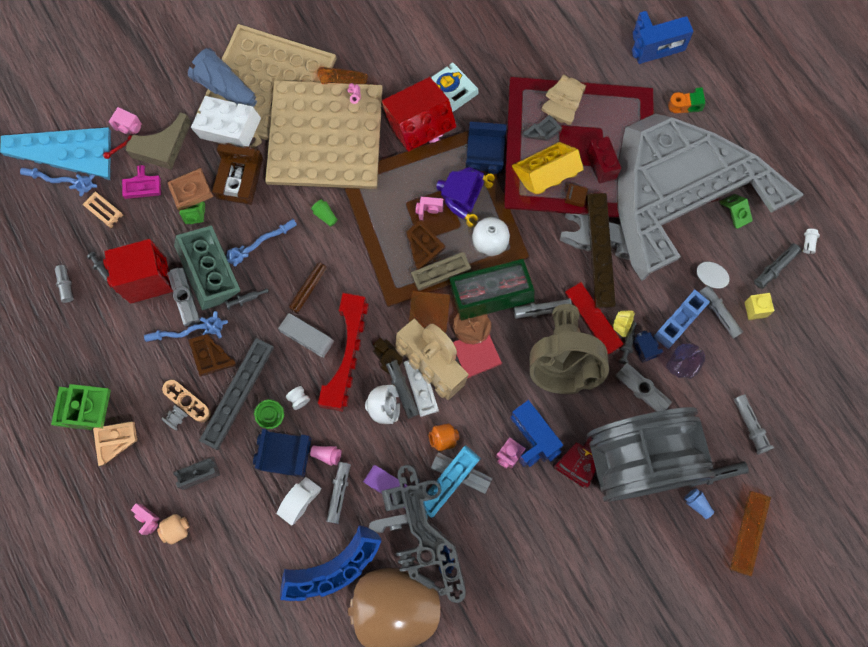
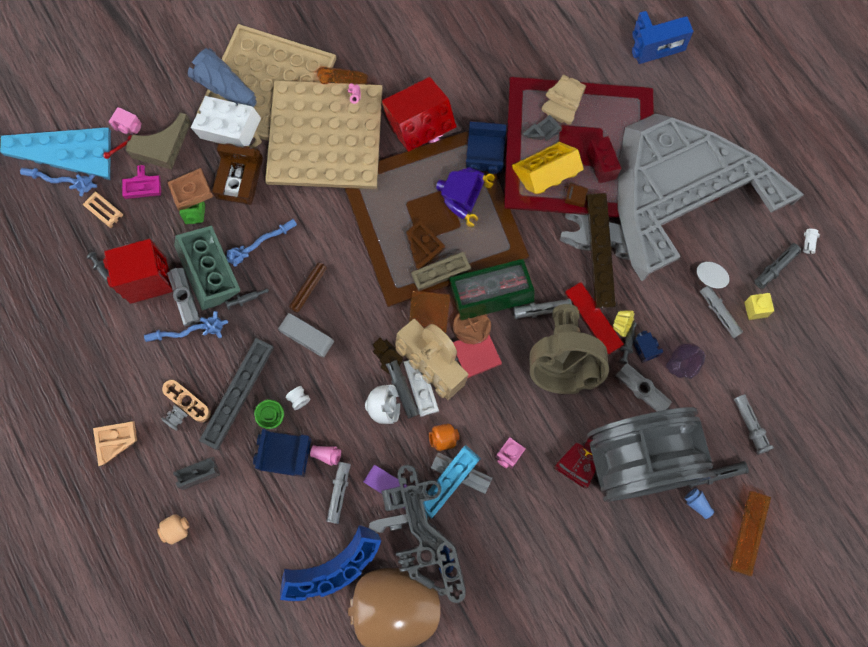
(63, 284): light grey axle -> none
(81, 407): bright green bracket -> none
(145, 515): bright pink bracket -> none
(209, 356): reddish brown wing -> none
(297, 500): white brick -> none
(323, 211): bright green cone -> none
(334, 394): red arch -> none
(429, 204): bright pink bracket -> none
(452, 83): light aqua container -> none
(491, 236): white cylinder -> none
(537, 433): blue brick -> none
(681, 319): medium blue arch -> none
(687, 102): leg -> none
(739, 210): bright green bracket -> none

